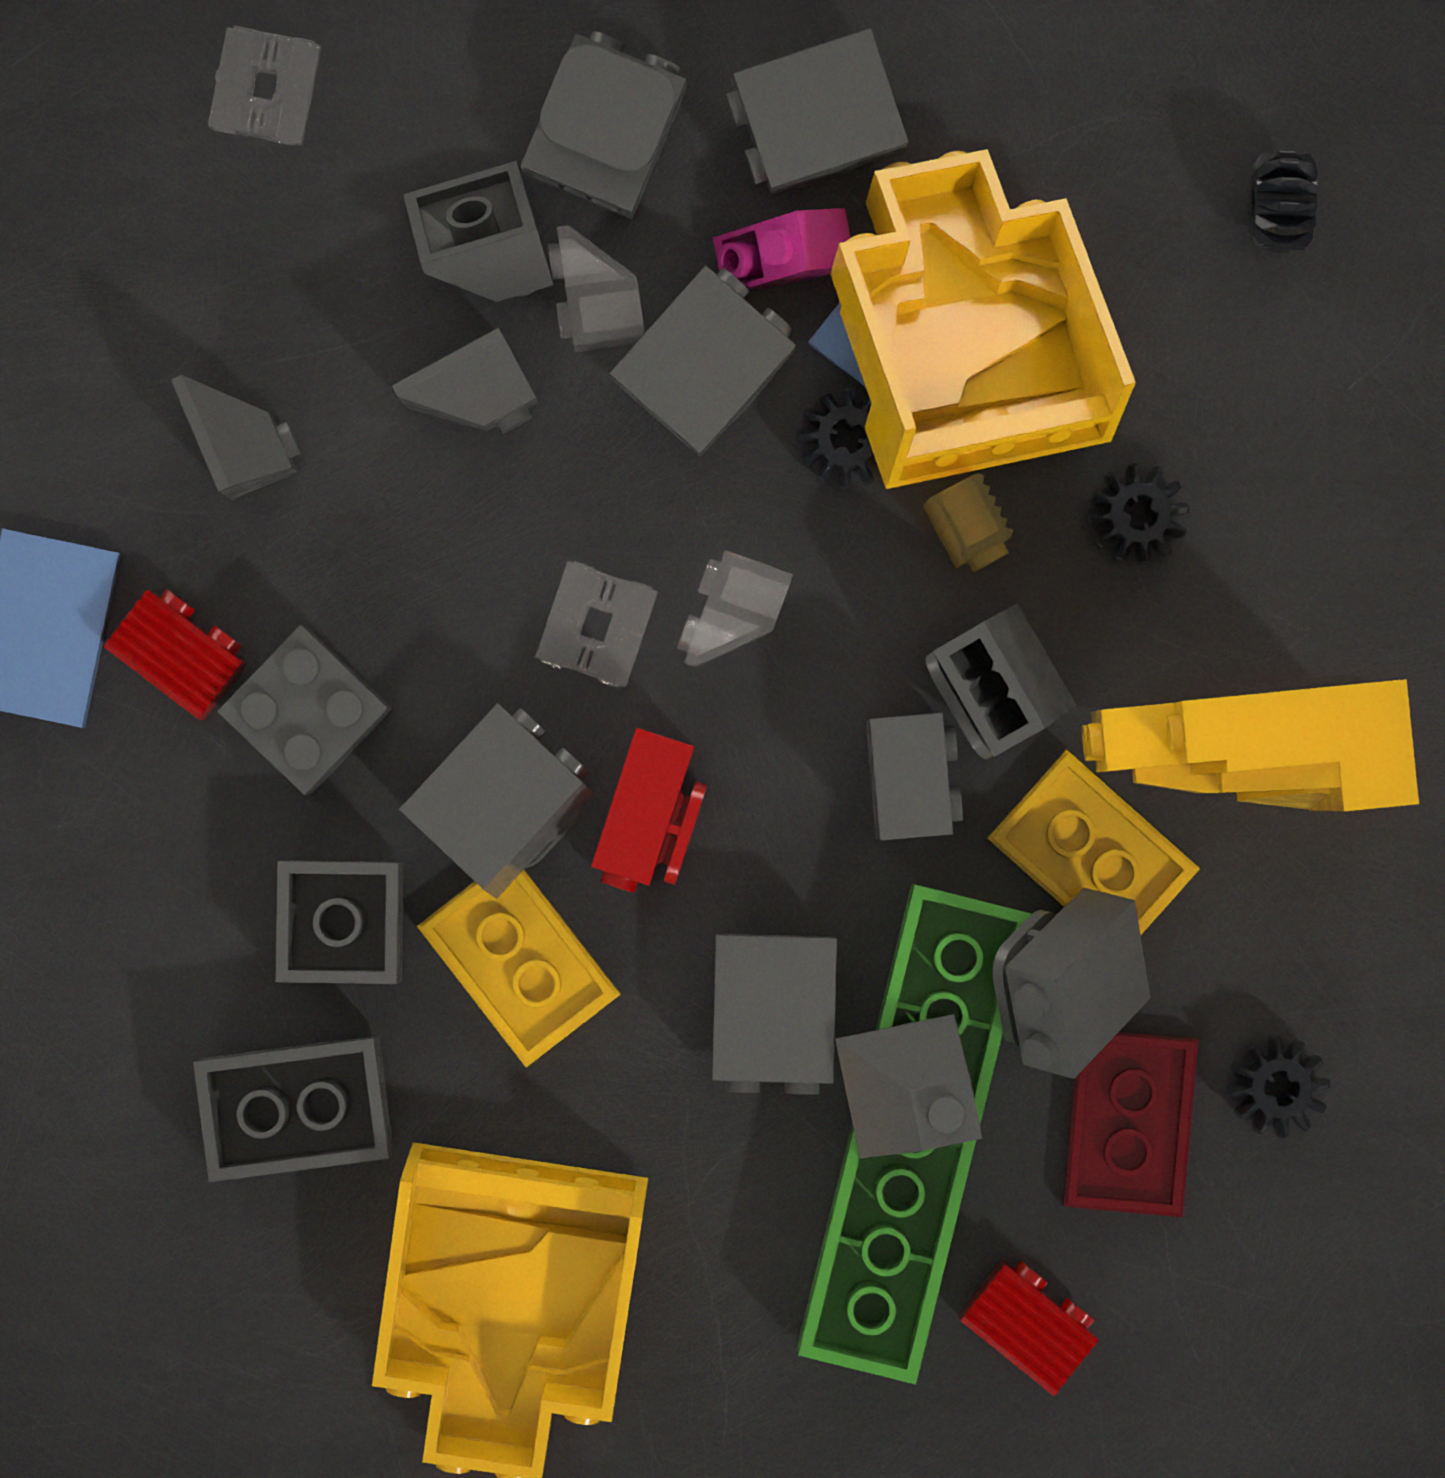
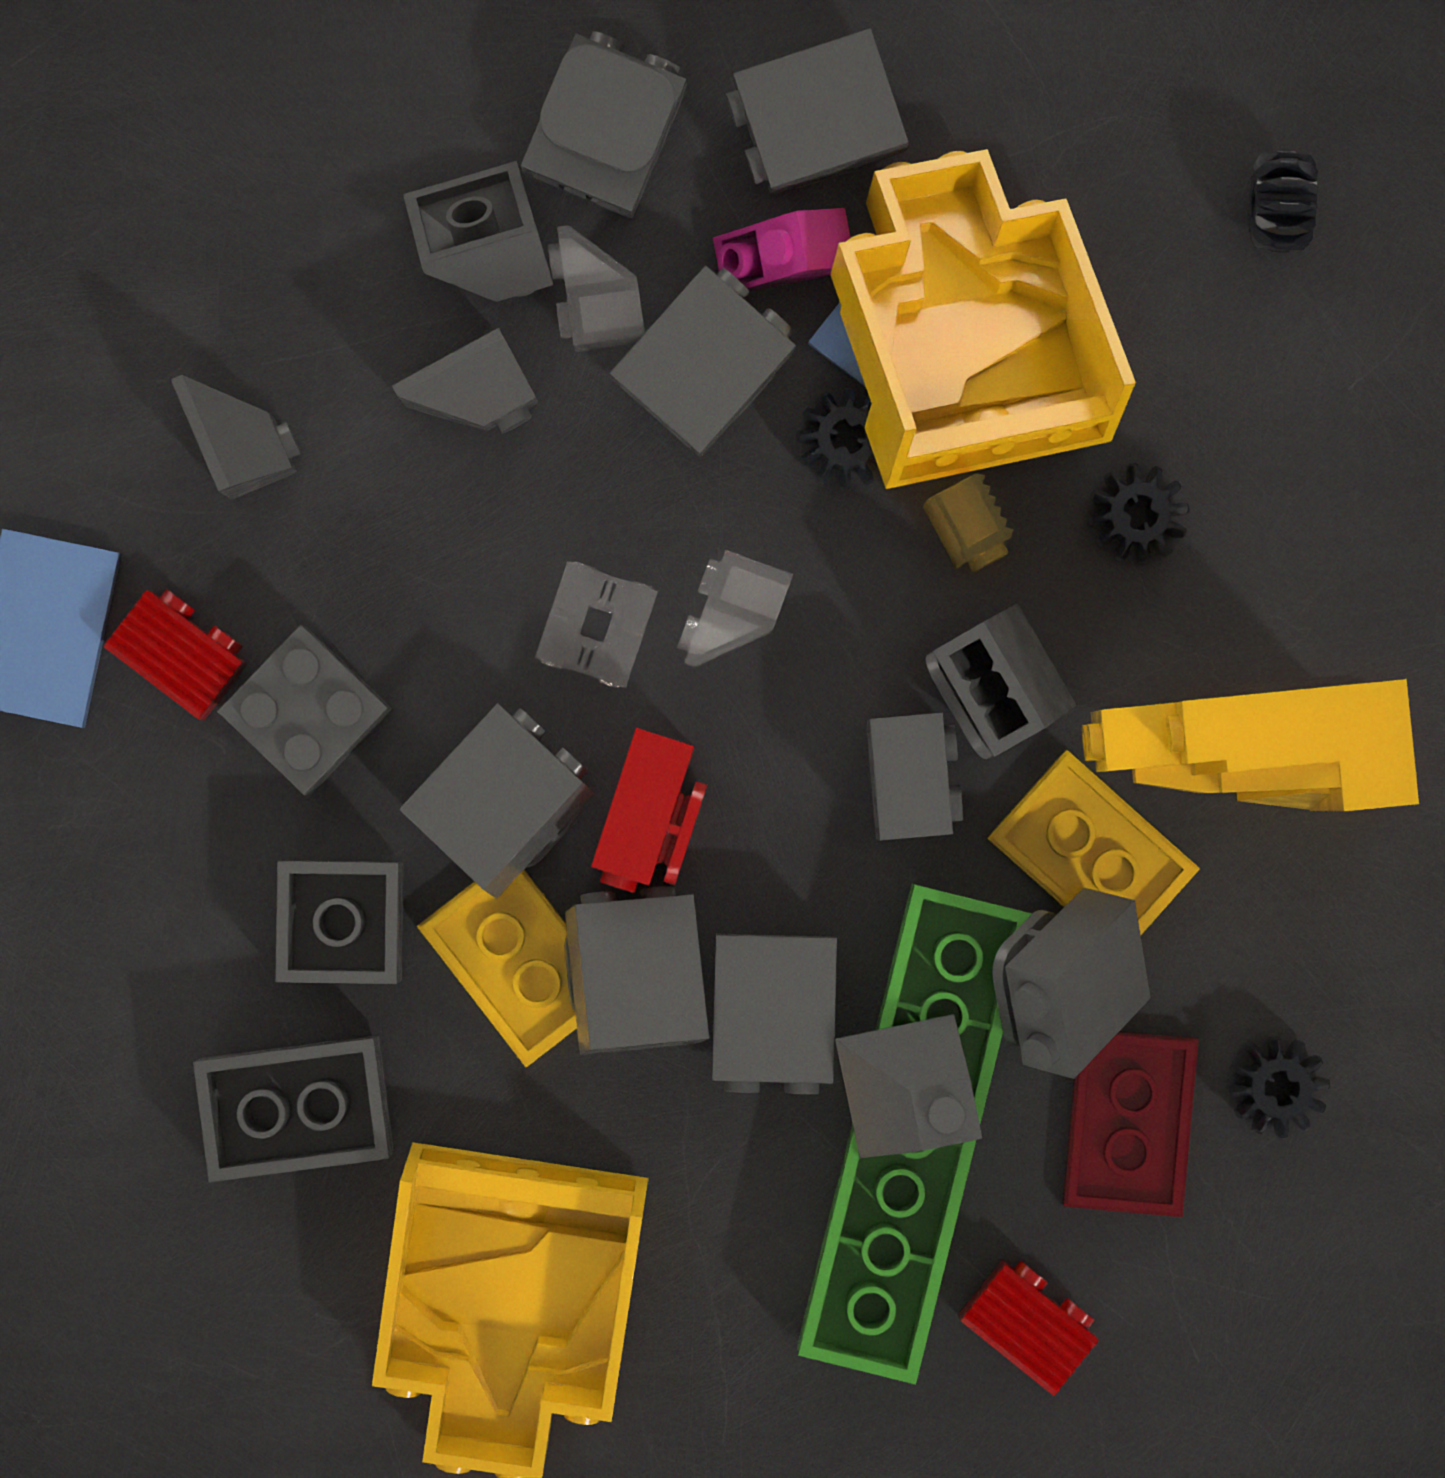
(233, 96): clear piece -> none
(635, 971): none -> dark grey brick

